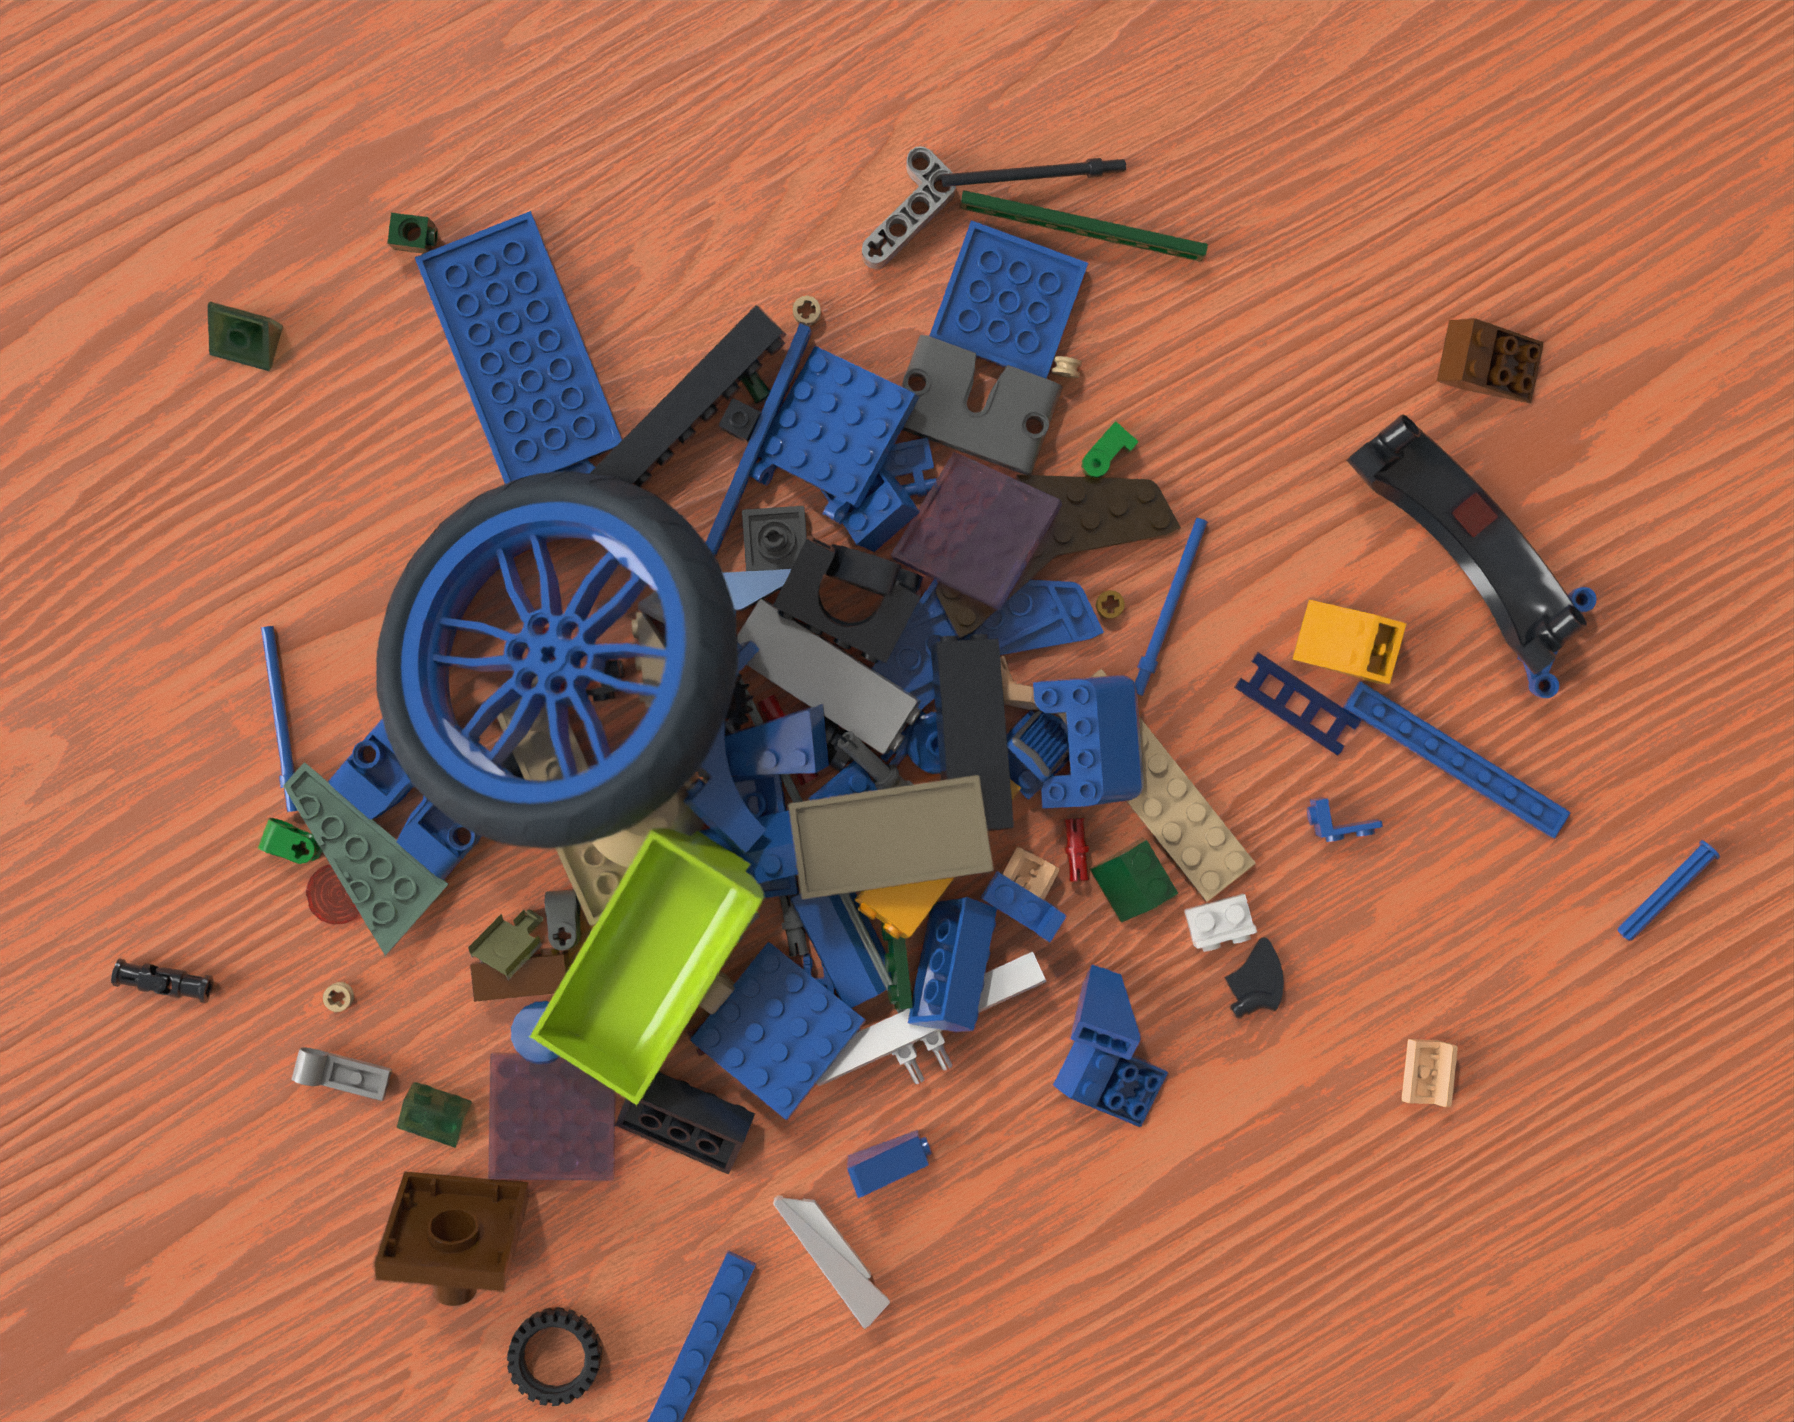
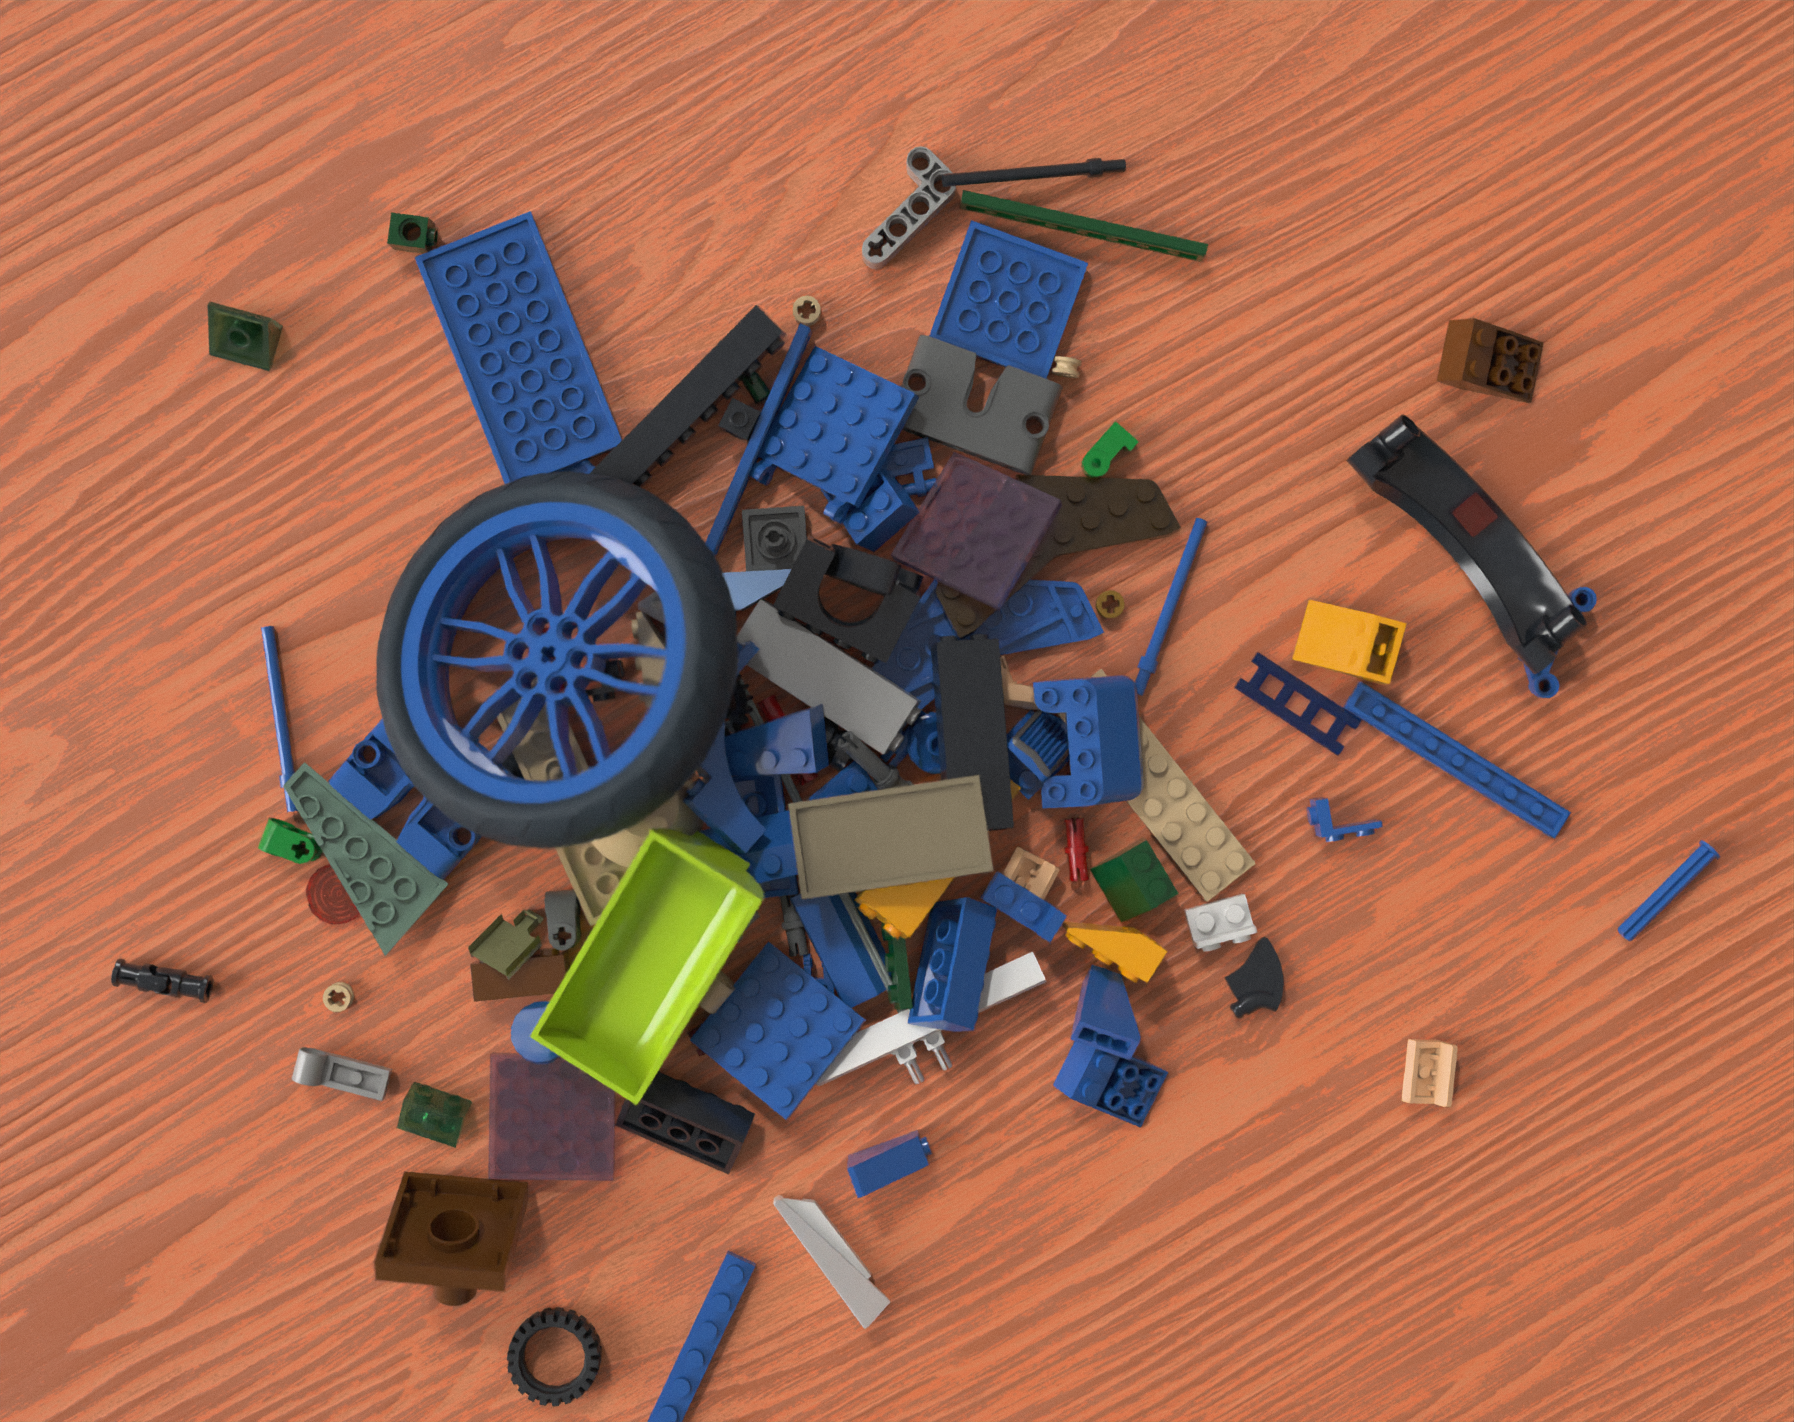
(1126, 946): none -> light orange slope

